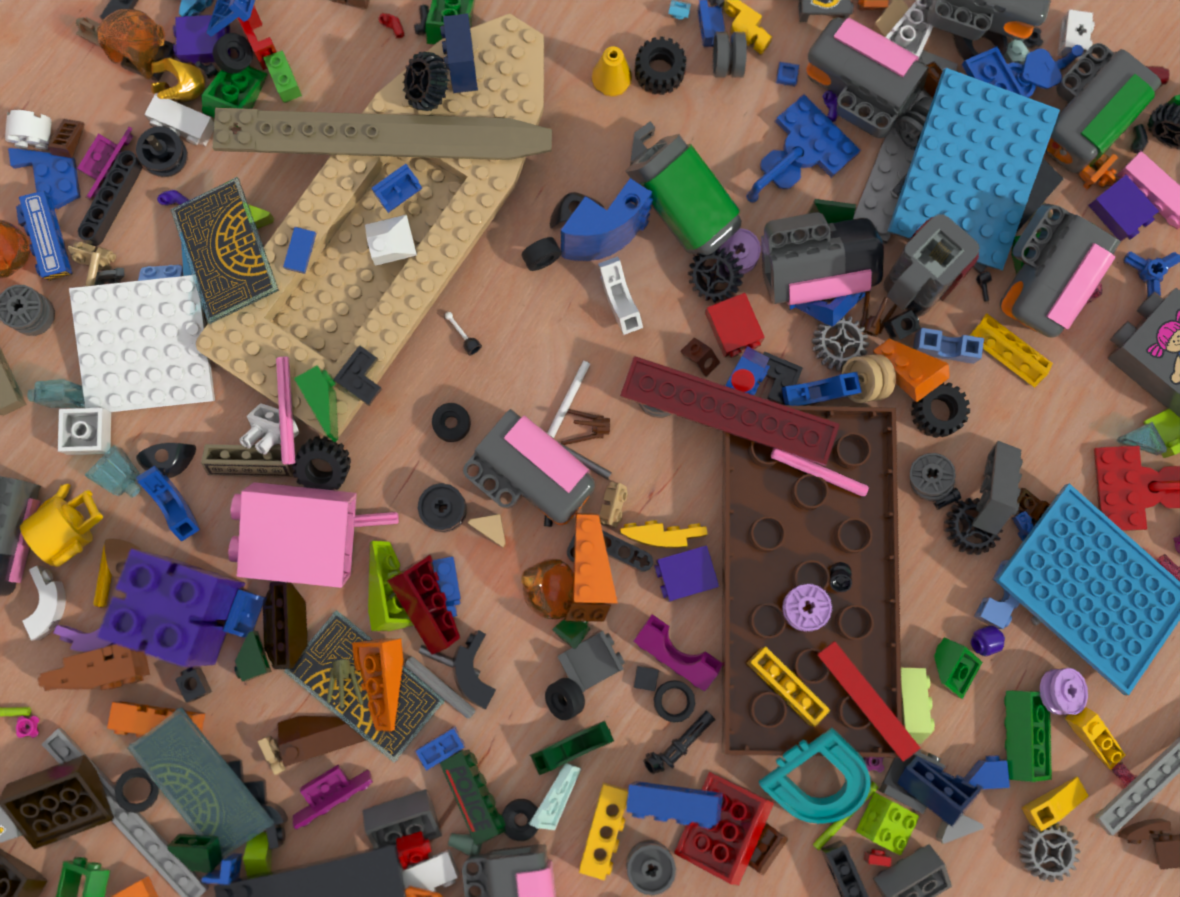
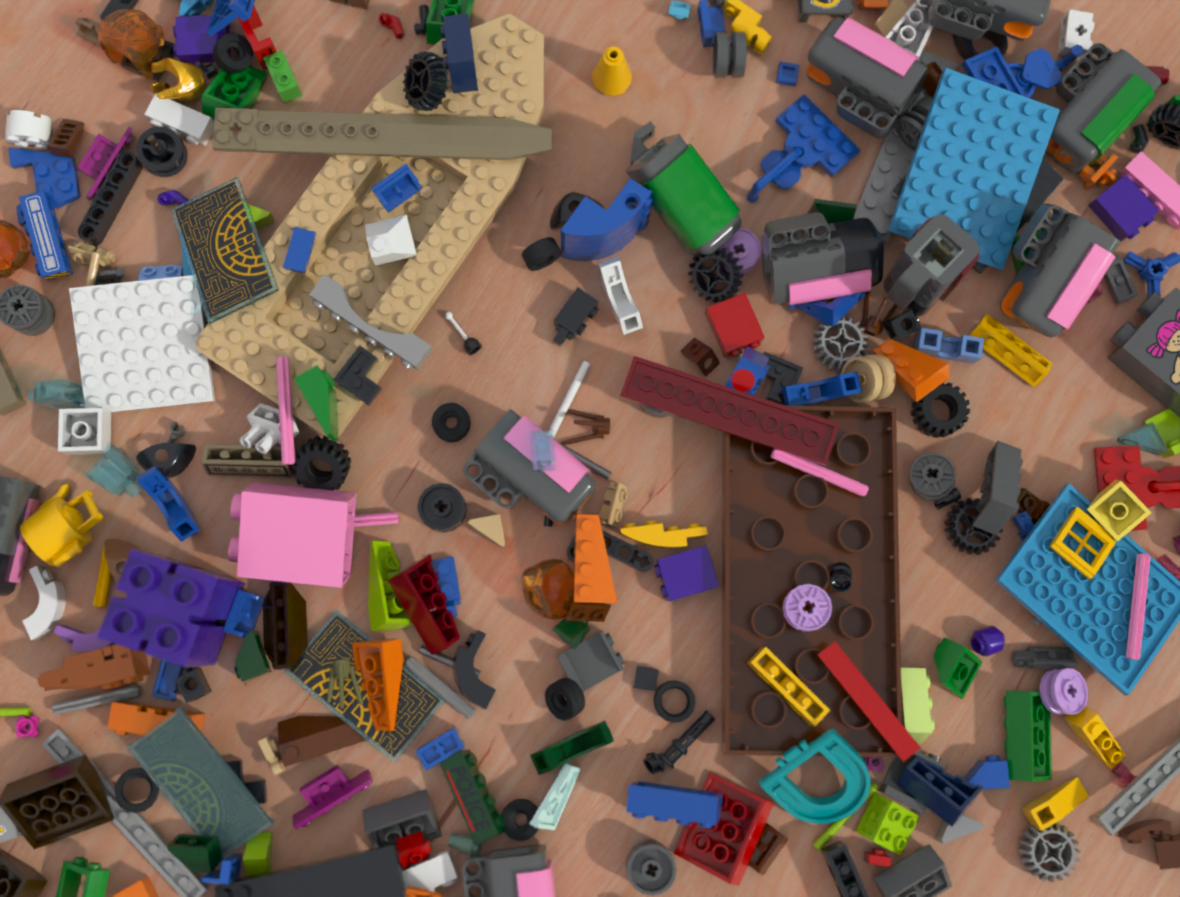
(96, 699): none -> light grey axle
(165, 684): none -> blue tile
(175, 434): none -> dark grey hand
(275, 833): black brick -> none
(407, 347): none -> light grey arch
(543, 450): none -> clear light blue torso
(574, 315): none -> black hinge
(589, 863): yellow brick -> none
(665, 51): black tyre -> none
(698, 668): magenta arch -> none
(830, 101): dark purple arm -> none
(982, 279): black hand -> none
(997, 612): medium blue arch -> none
(1016, 52): light aqua plate -> none
(1037, 41): black plate -> none
(1044, 658): none -> dark grey hinge
(1072, 557): none -> yellow piece
(1118, 509): none -> light yellow slope
(1119, 281): none -> dark grey hinge
(1138, 606): none -> bright pink axle

